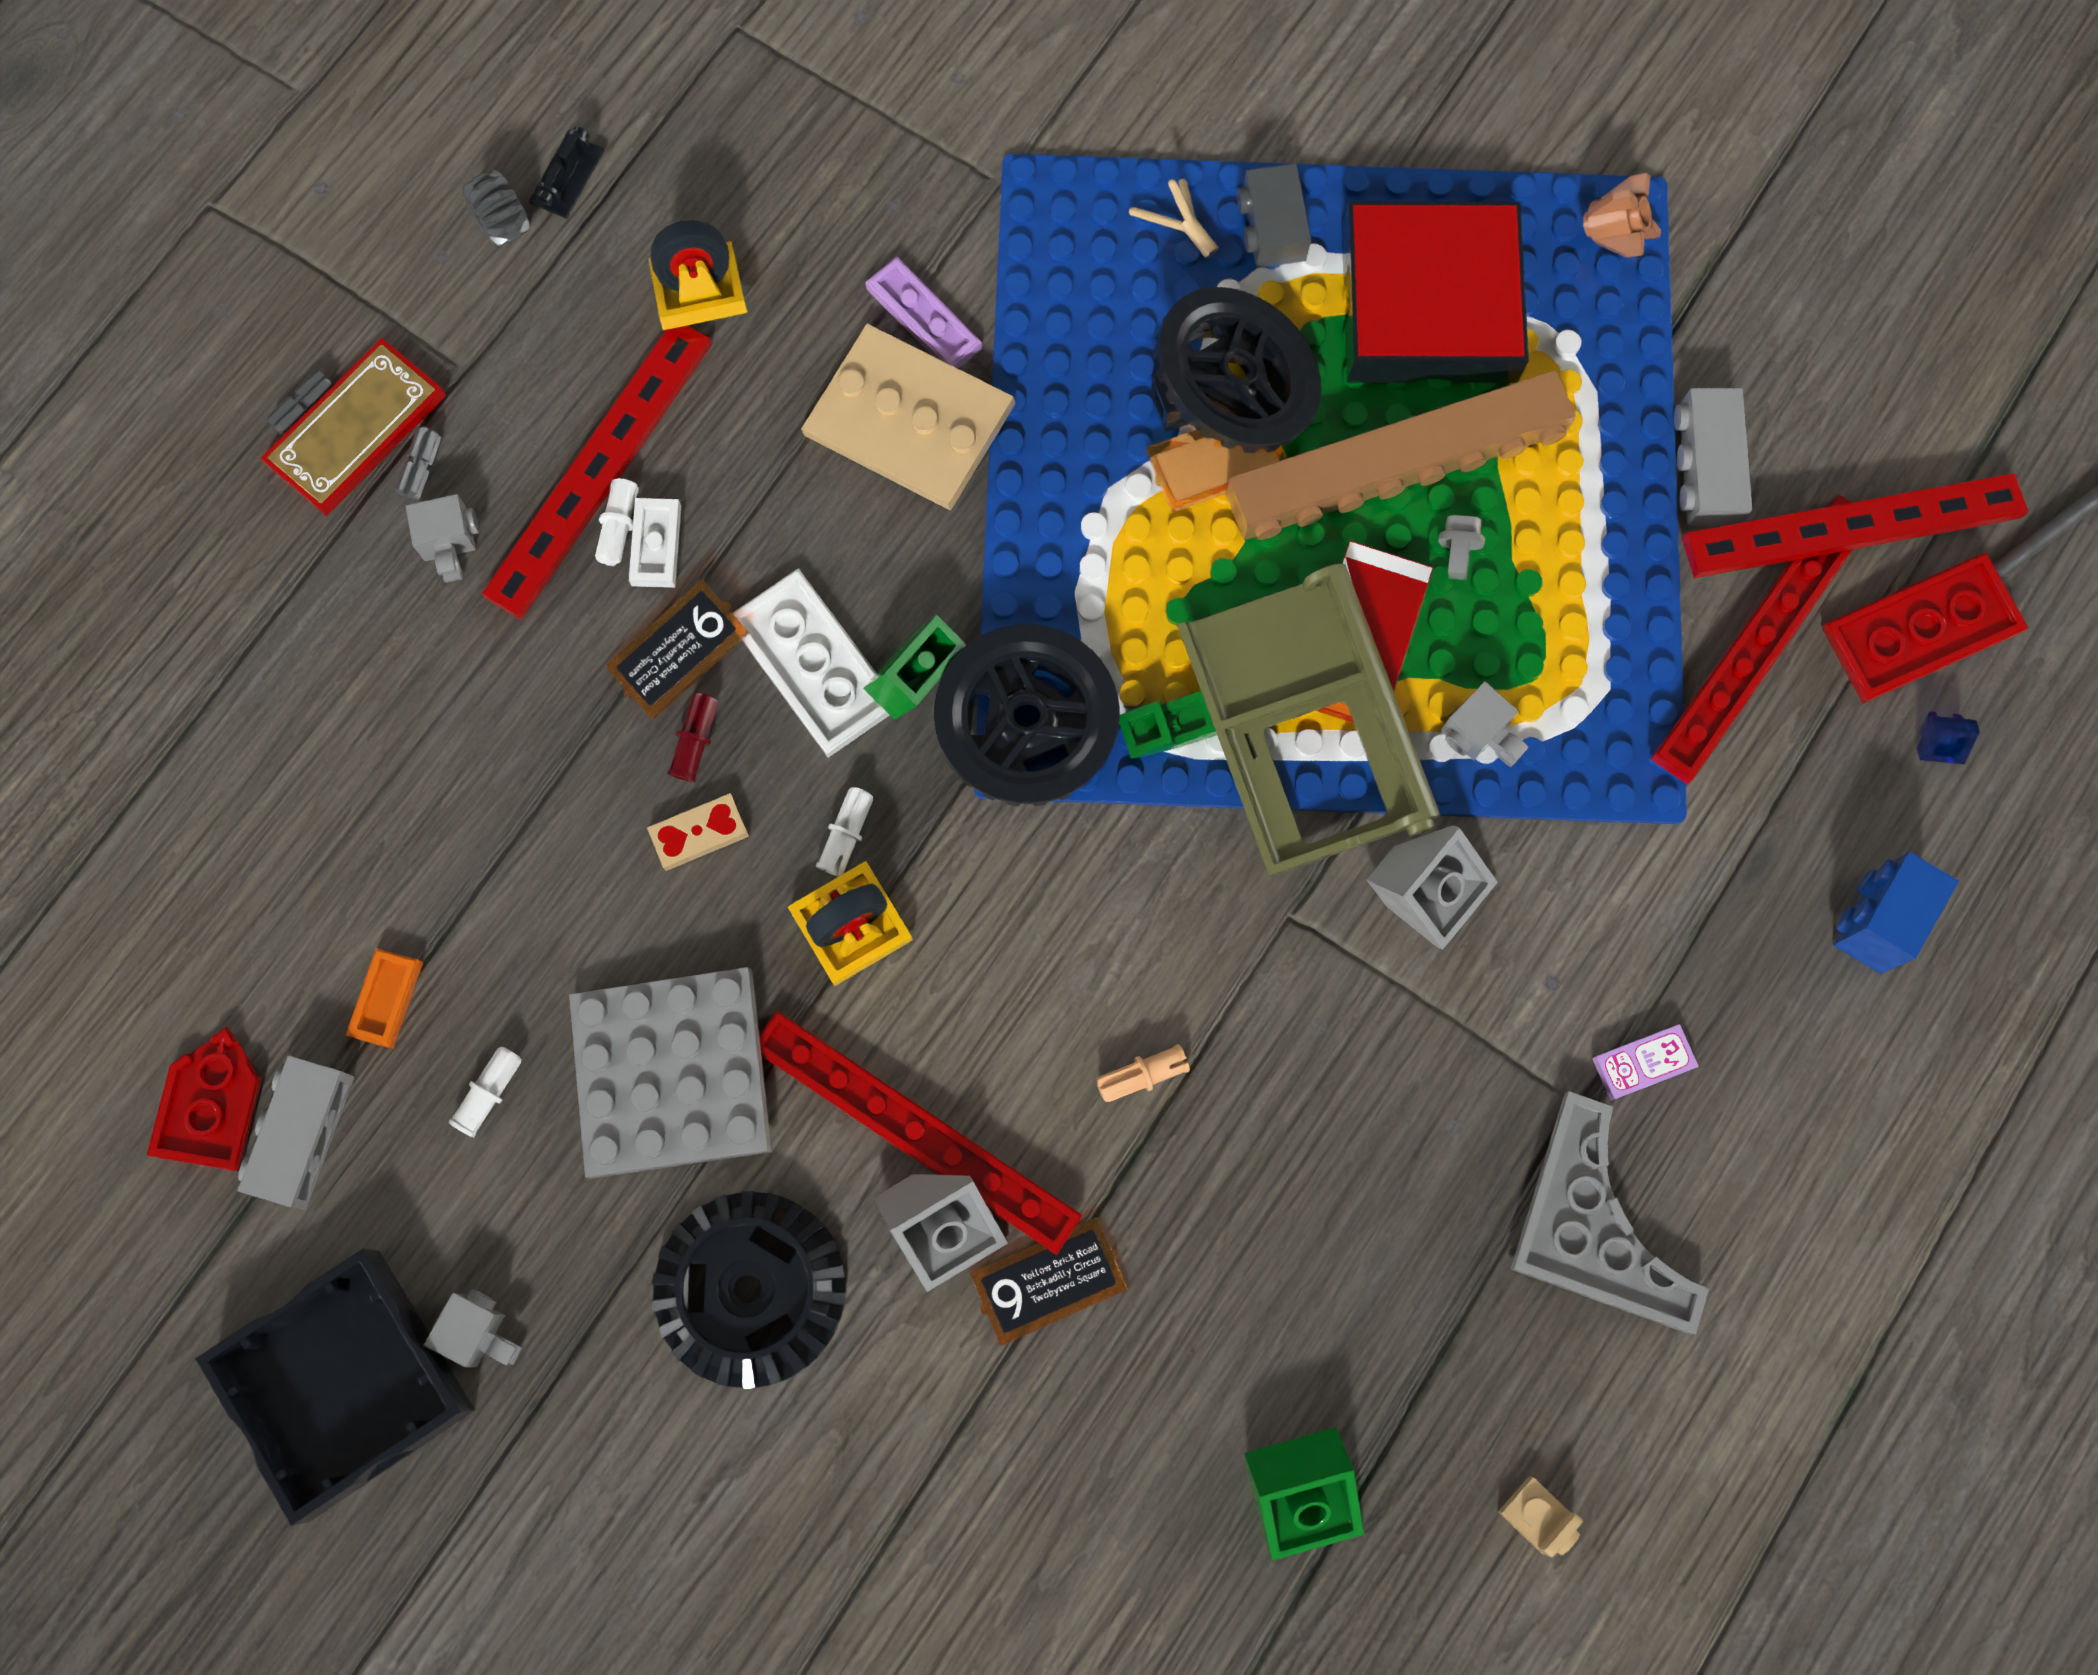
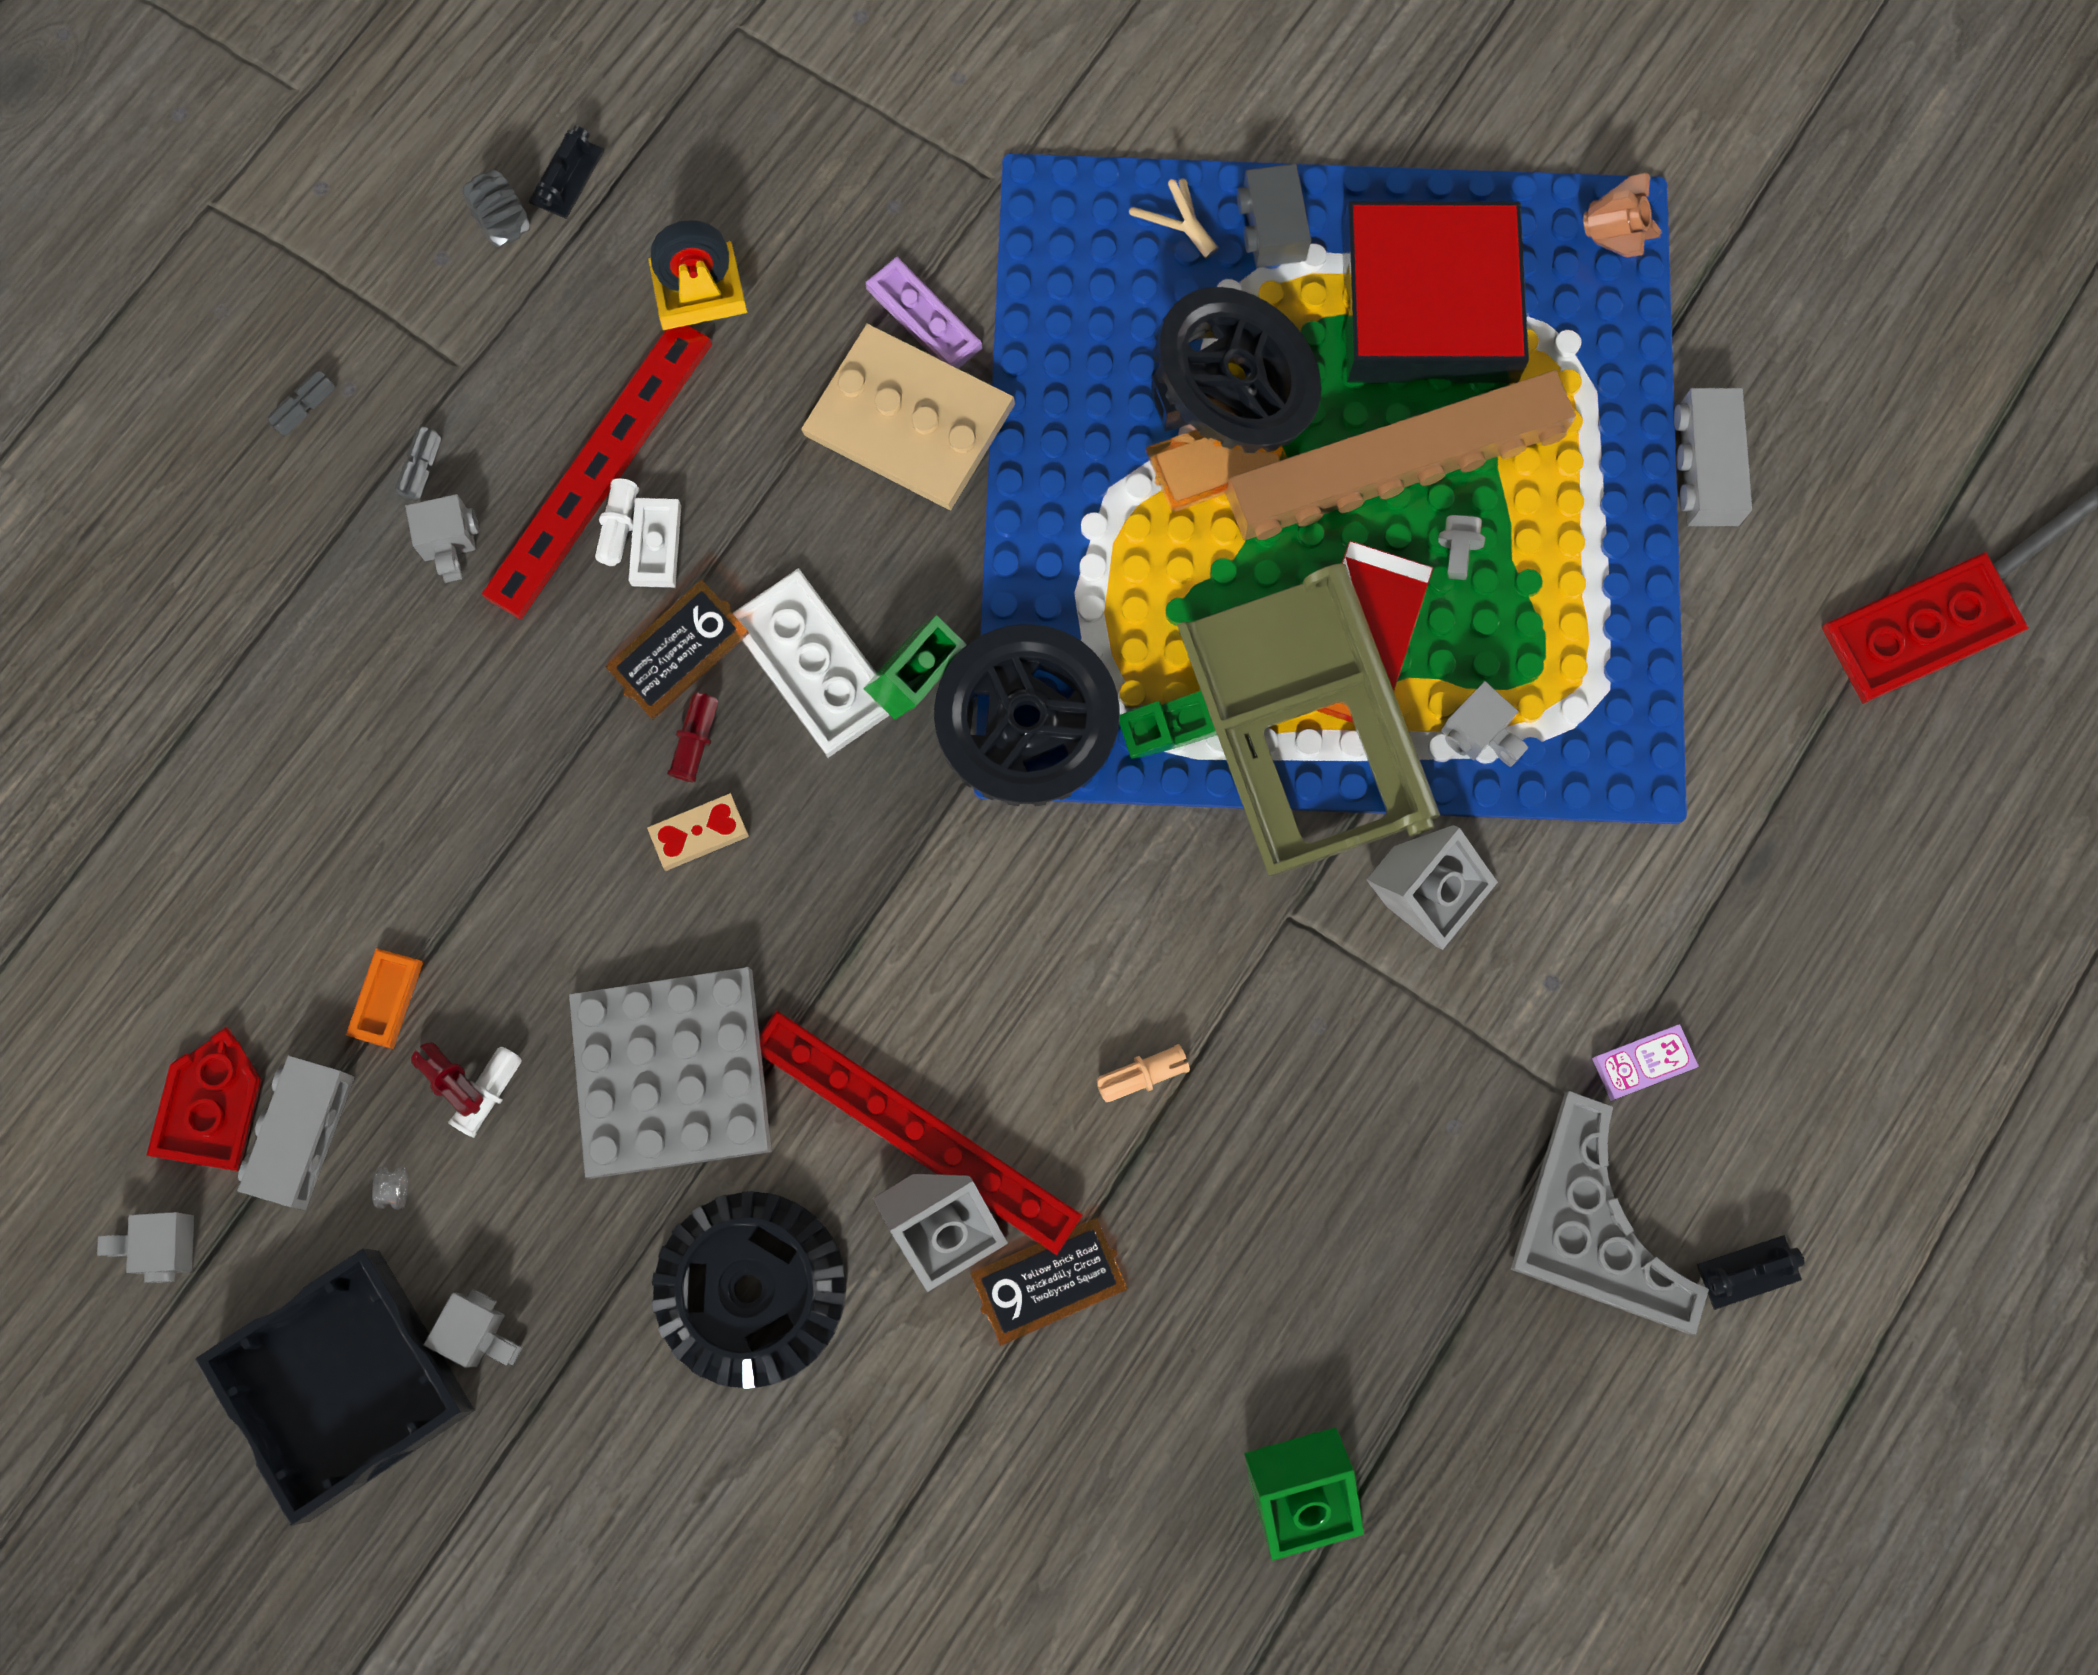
(154, 1245): none -> light grey brick
(353, 426): pearl gold tile -> none
(390, 1188): none -> clear bush
(447, 1080): none -> dark red axle
(845, 831): white axle -> none
(850, 923): yellow plate -> none
(1541, 1518): tan bracket -> none
(1746, 662): red tile -> none
(1751, 1271): none -> black hinge
(1854, 525): red tile -> none
(1894, 912): blue brick -> none
(1947, 738): clear blue tile -> none

